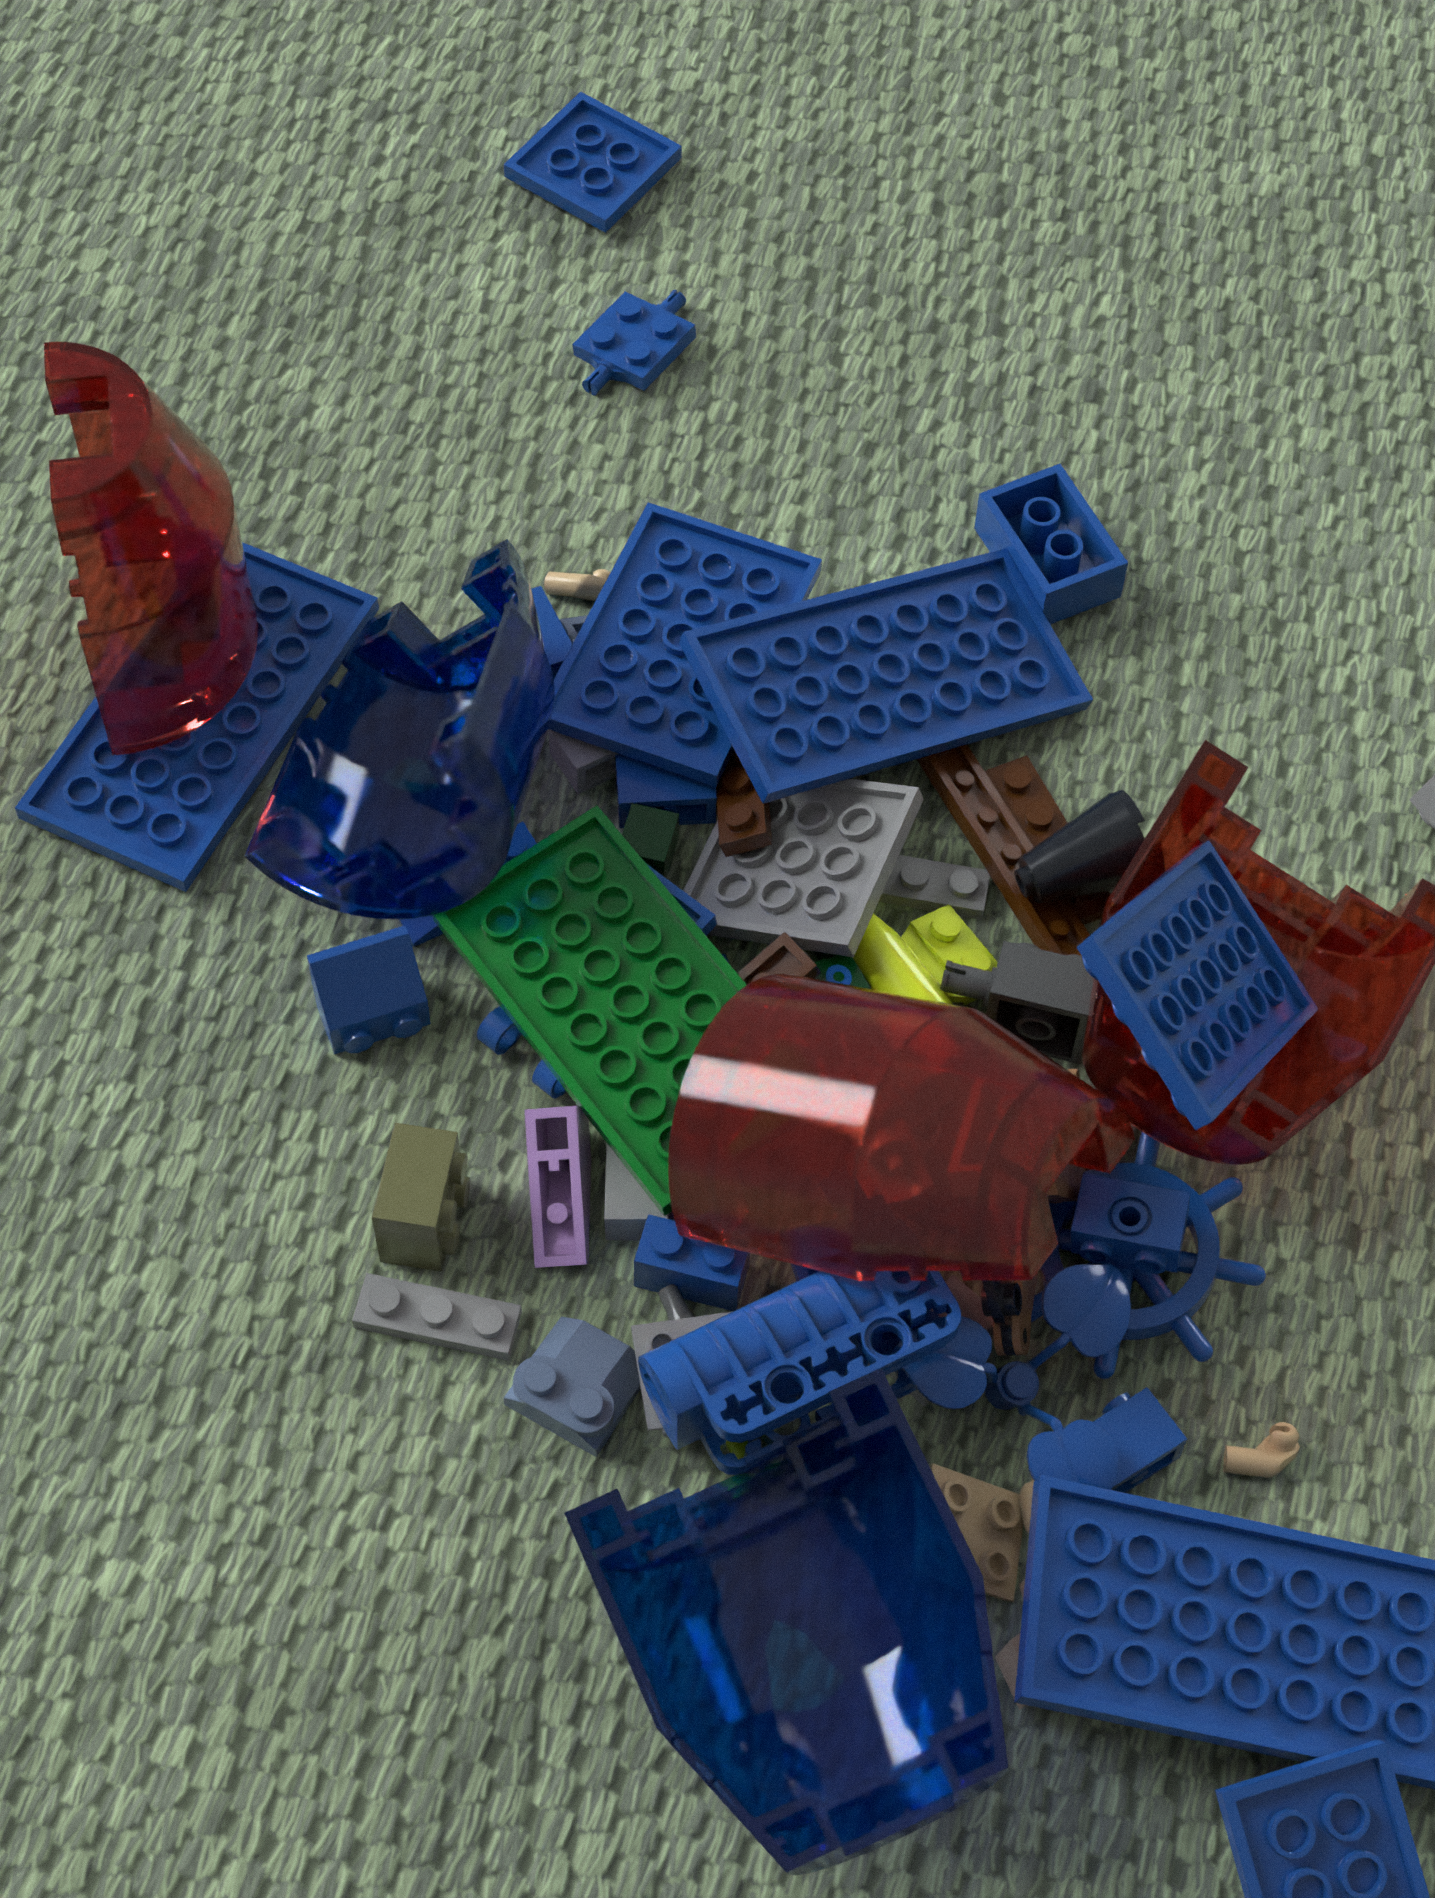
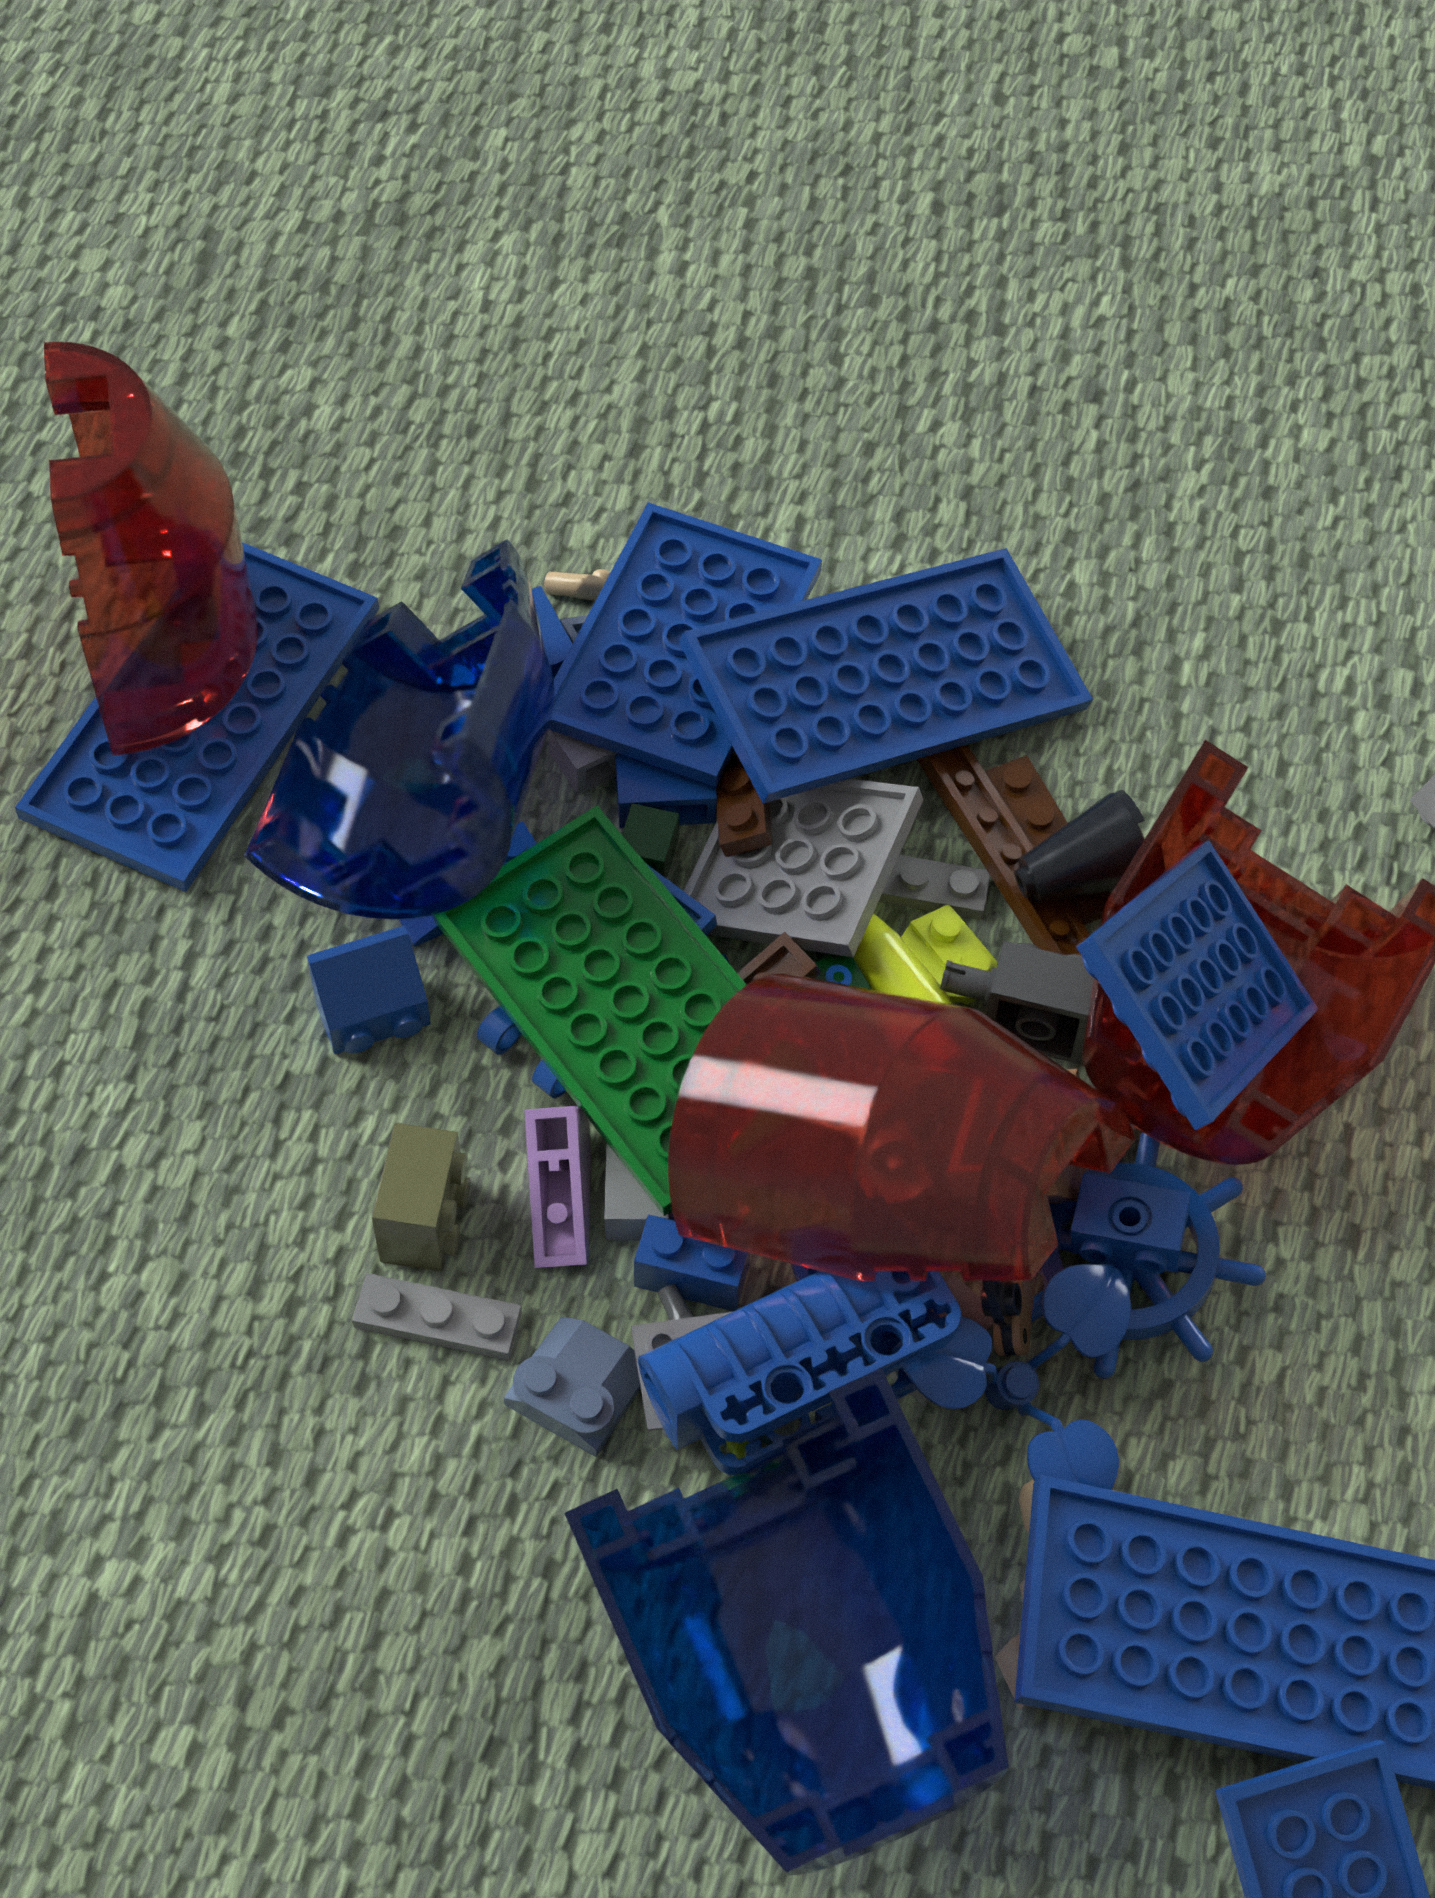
(592, 161): blue plate -> none
(634, 341): blue plate -> none
(990, 1524): tan hinge -> none
(1053, 542): blue brick -> none
(1143, 1437): blue brick -> none
(1268, 1457): tan arm -> none

